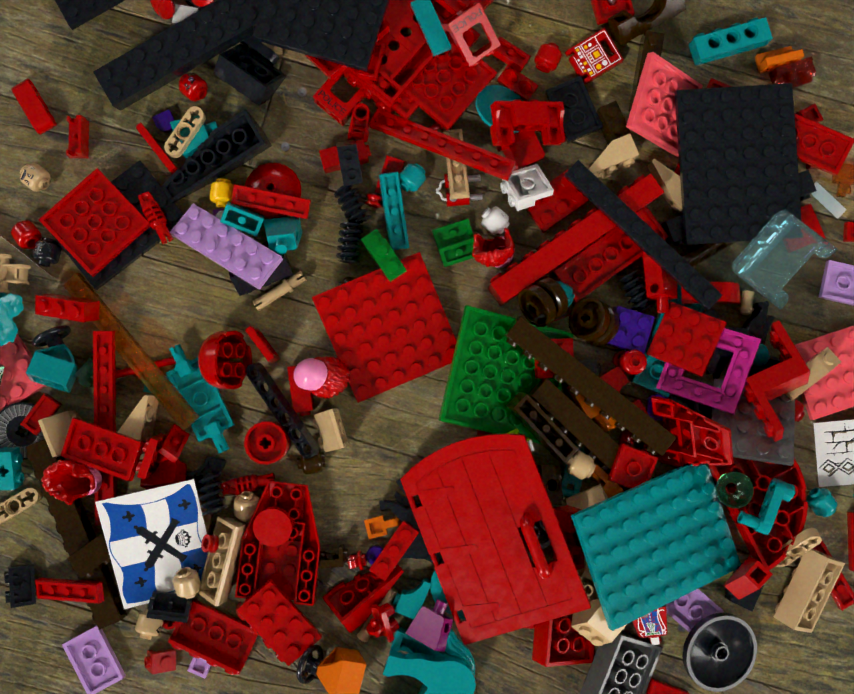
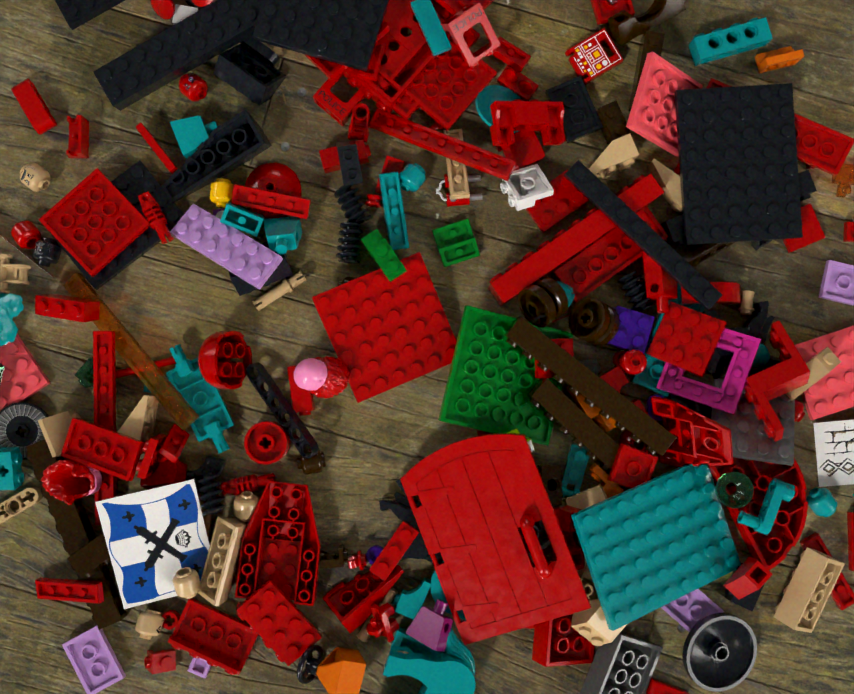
(21, 585): black bracket -> none
(44, 408): red tile -> none
(55, 364): teal piece -> none
(163, 121): dark purple tile -> none
(169, 607): black hinge -> none
(182, 124): tan beam -> none
(210, 543): red bush -> none
(262, 344): red tile -> none
(272, 526): red tile -> none
(330, 430): tan slope -> none
(378, 526): orange plate -> none
(494, 252): red hair -> none
(495, 220): white head -> none
(542, 427): dark brown brick -> none
(548, 57): red head -> none
(581, 465): tan head -> none
(652, 625): torso -> none
(778, 255): clear light blue windscreen -> none
(796, 73): clear red hinge -> none
(803, 543): tan beam -> none
(811, 113): red tile -> none
(828, 201): white sticker -> none

